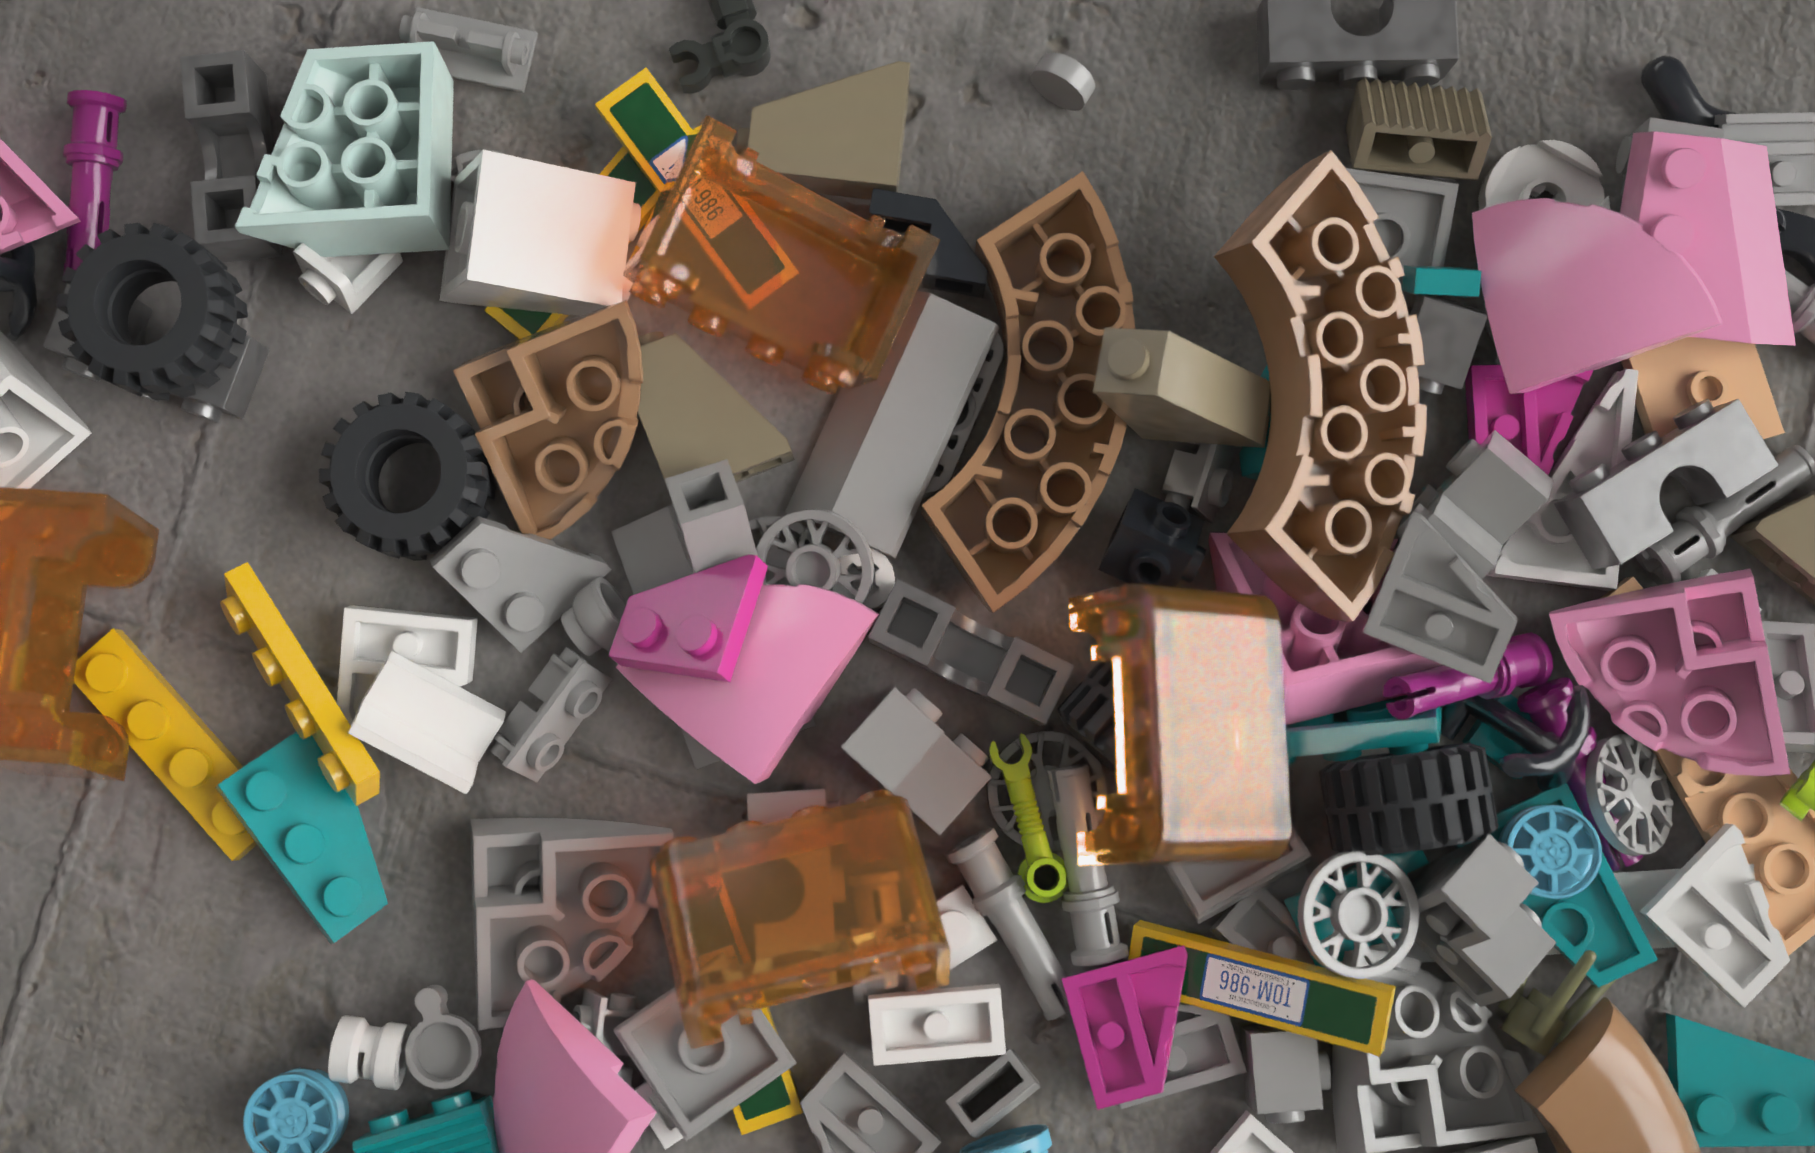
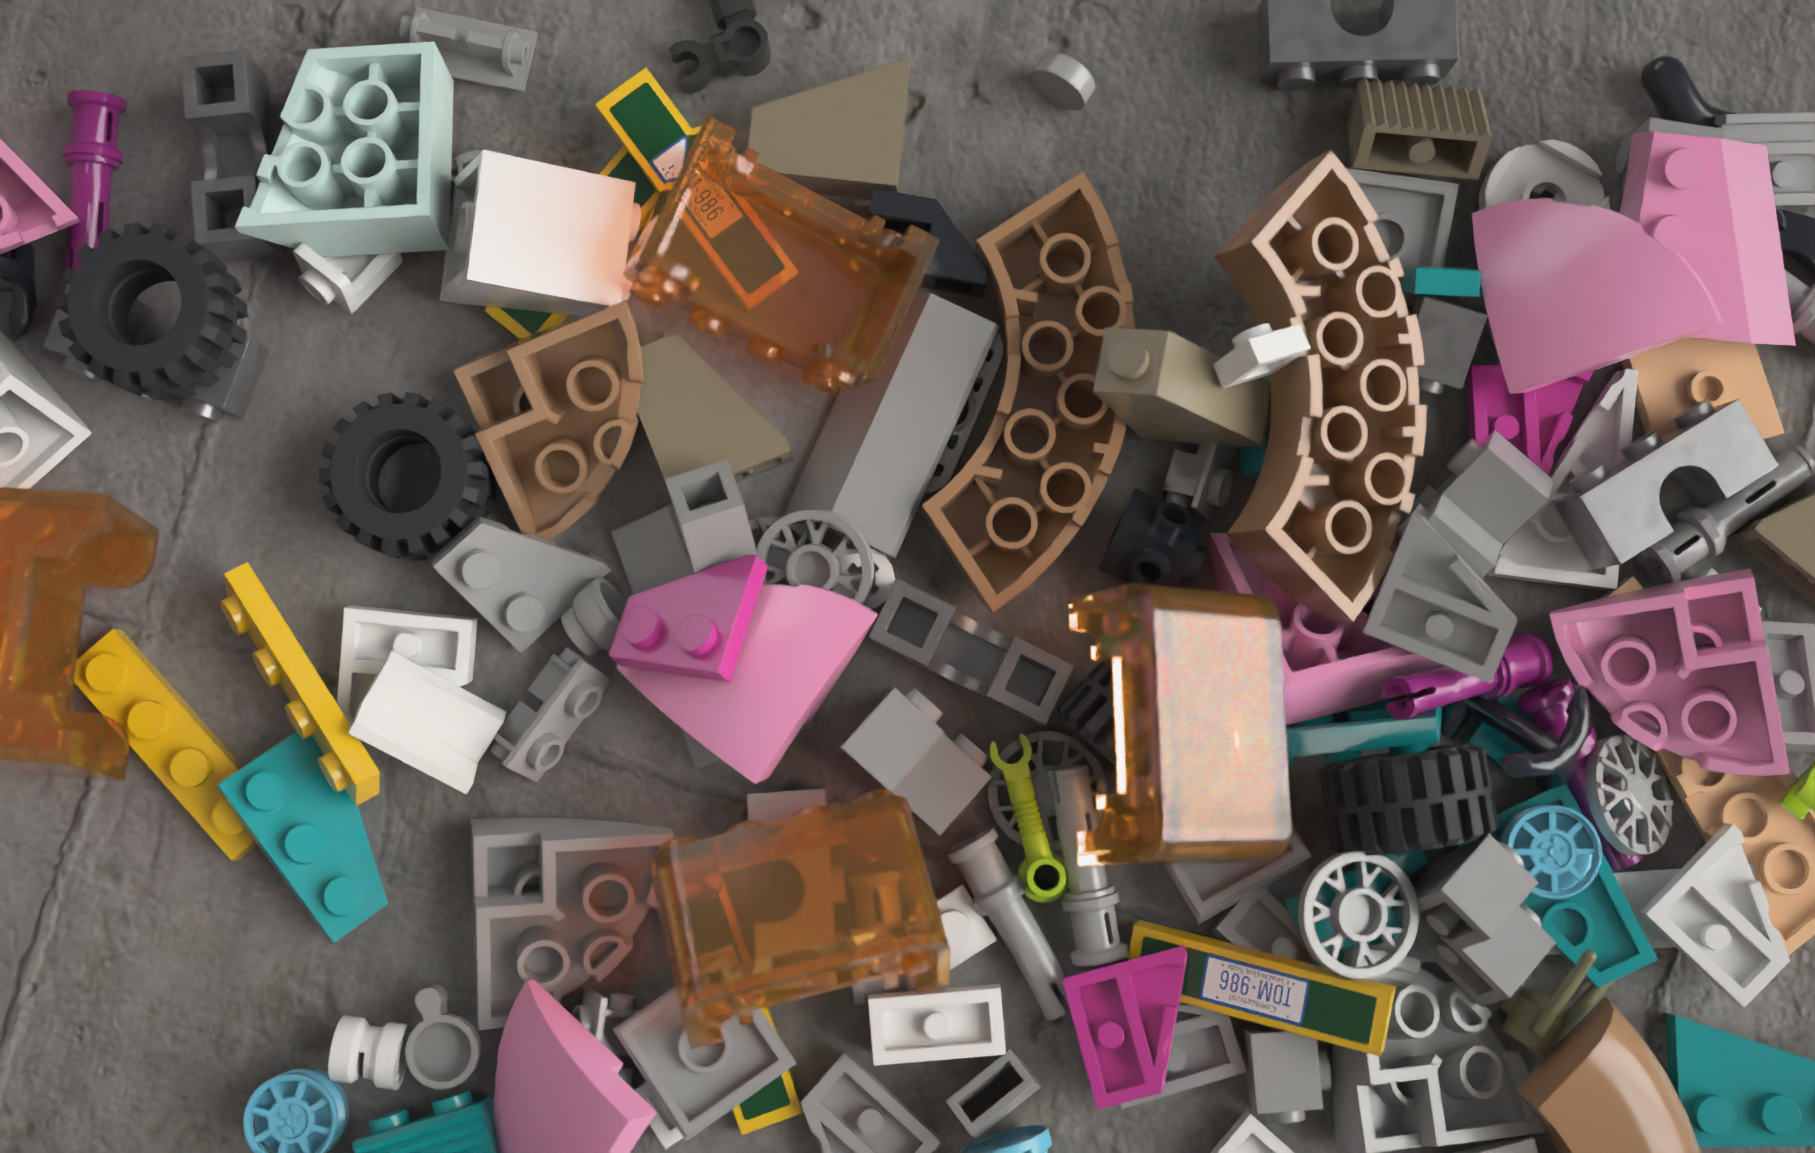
(1260, 353): none -> white plate

